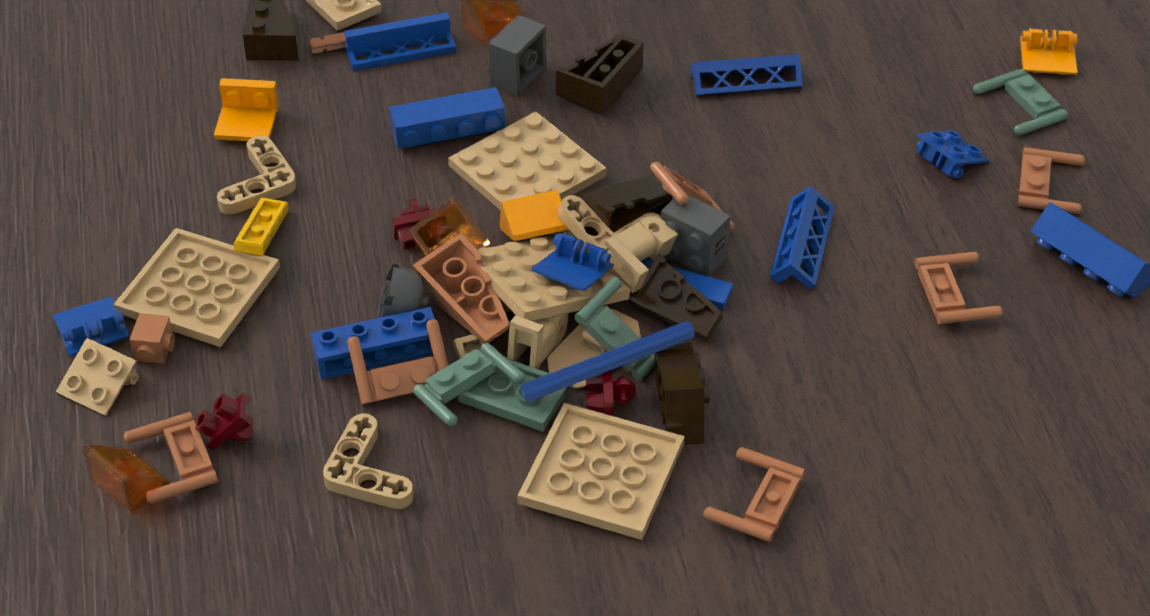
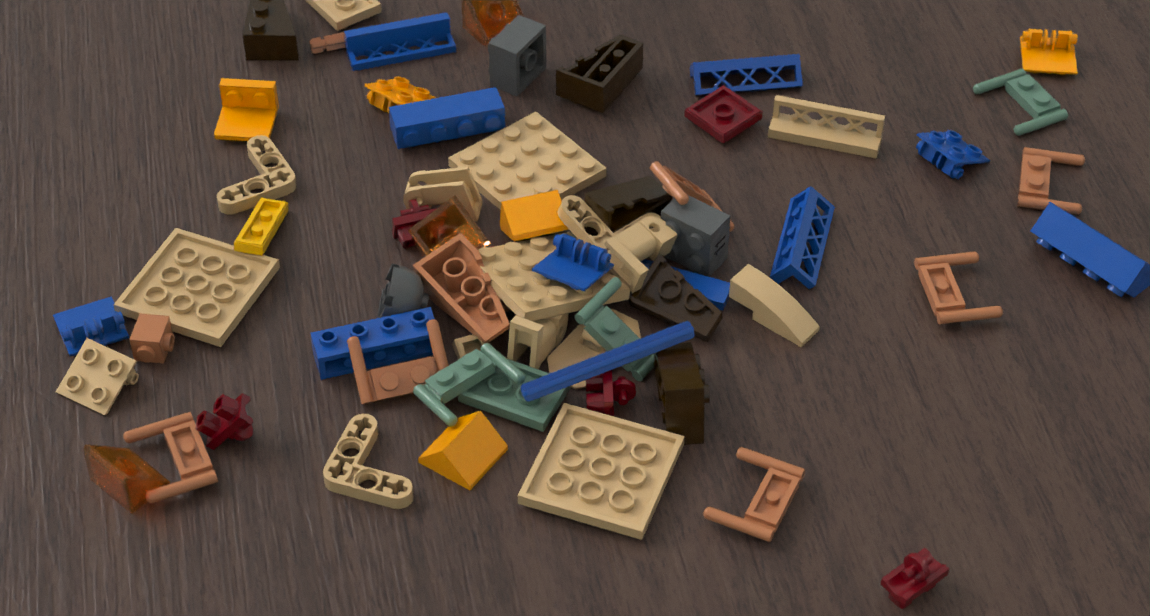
(395, 92): none -> light orange hinge
(442, 186): none -> tan piece
(465, 450): none -> light orange slope
(723, 114): none -> dark red plate
(772, 305): none -> tan slope
(826, 132): none -> tan fence
(913, 577): none -> dark red hips

